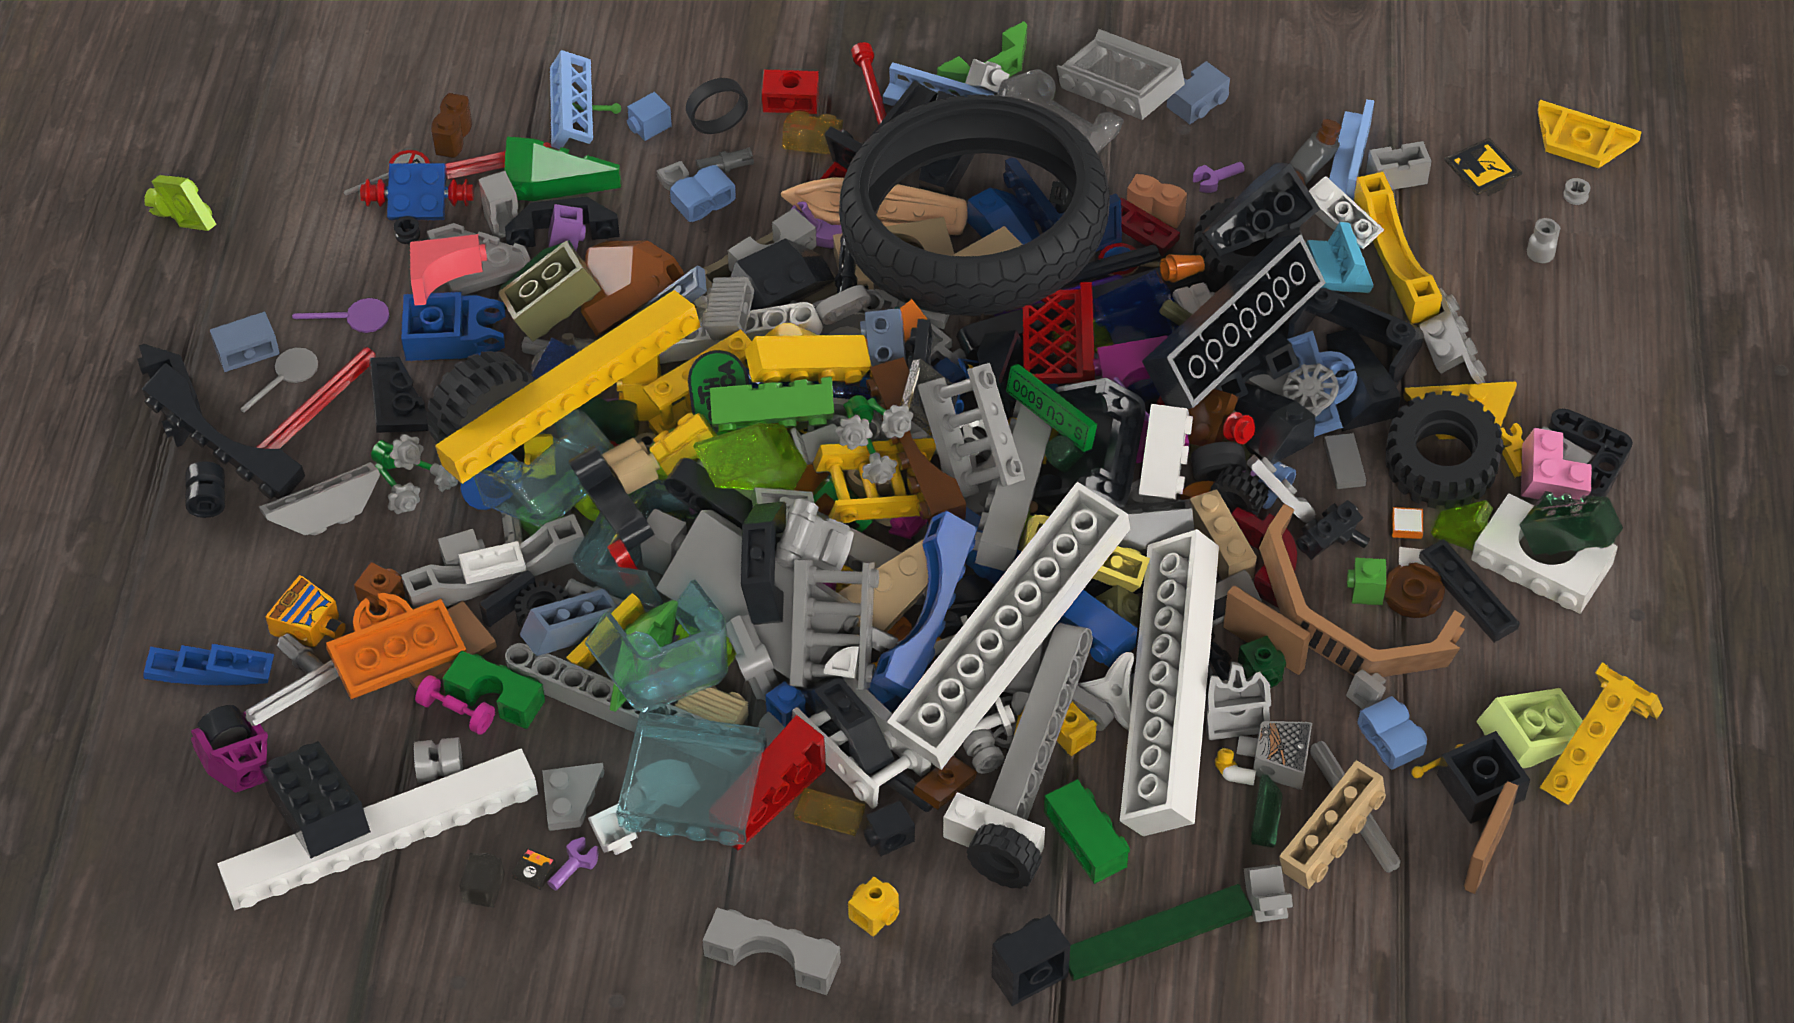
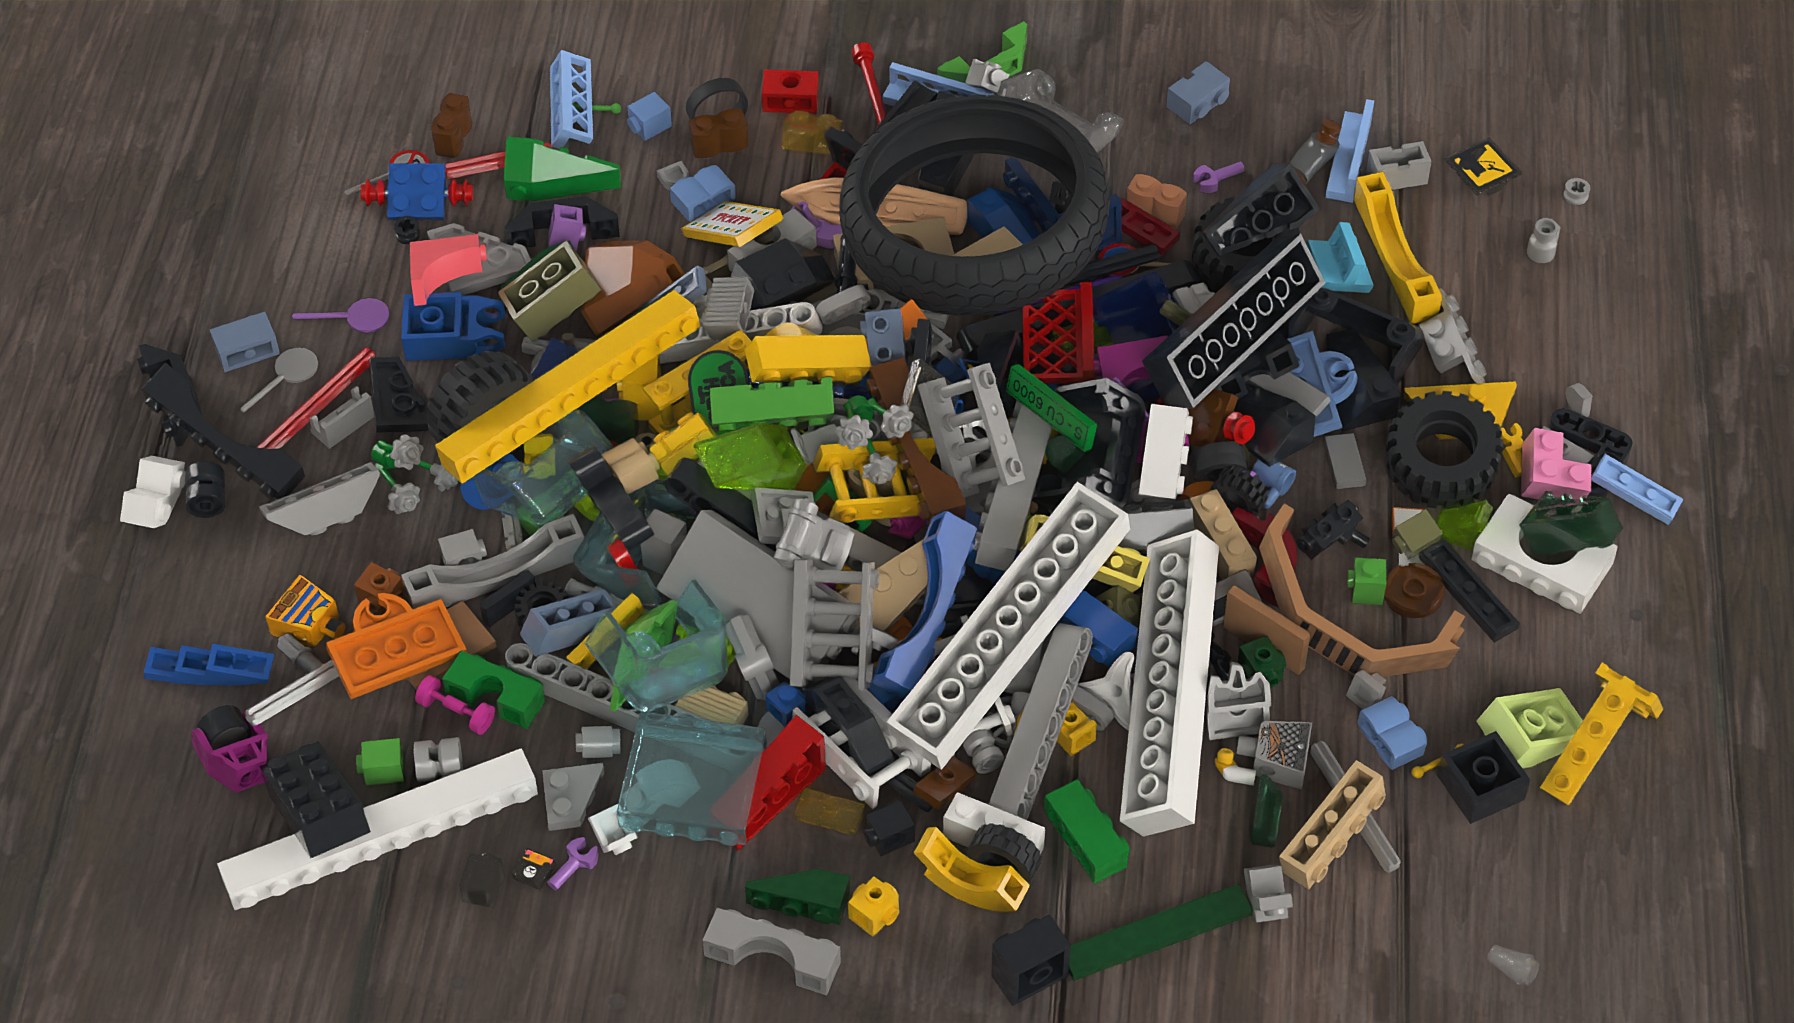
(155, 492): none -> white brick
(179, 199): lime plate -> none
(344, 419): none -> light grey hinge
(381, 761): none -> bright green brick
(492, 562): white plate -> none
(498, 202): light grey brick -> none
(598, 741): none -> light grey brick
(718, 133): none -> reddish brown brick
(727, 161): dark grey pin -> none
(732, 223): none -> tile
(758, 562): black slope -> none
(808, 894): none -> dark green slope
(844, 662): white tile -> none
(967, 880): none -> yellow arch
(1122, 75): light grey window -> none
(1180, 266): orange cone -> none
(1282, 489): hinge -> none
(1311, 388): light grey wheel -> none
(1338, 207): white slope -> none
(1416, 534): none -> olive brick
(1490, 837): medium nougat tile -> none
(1514, 964): none -> clear cone
(1579, 399): none -> light grey tile
(1582, 135): yellow wing -> none
(1636, 489): none -> light blue tile

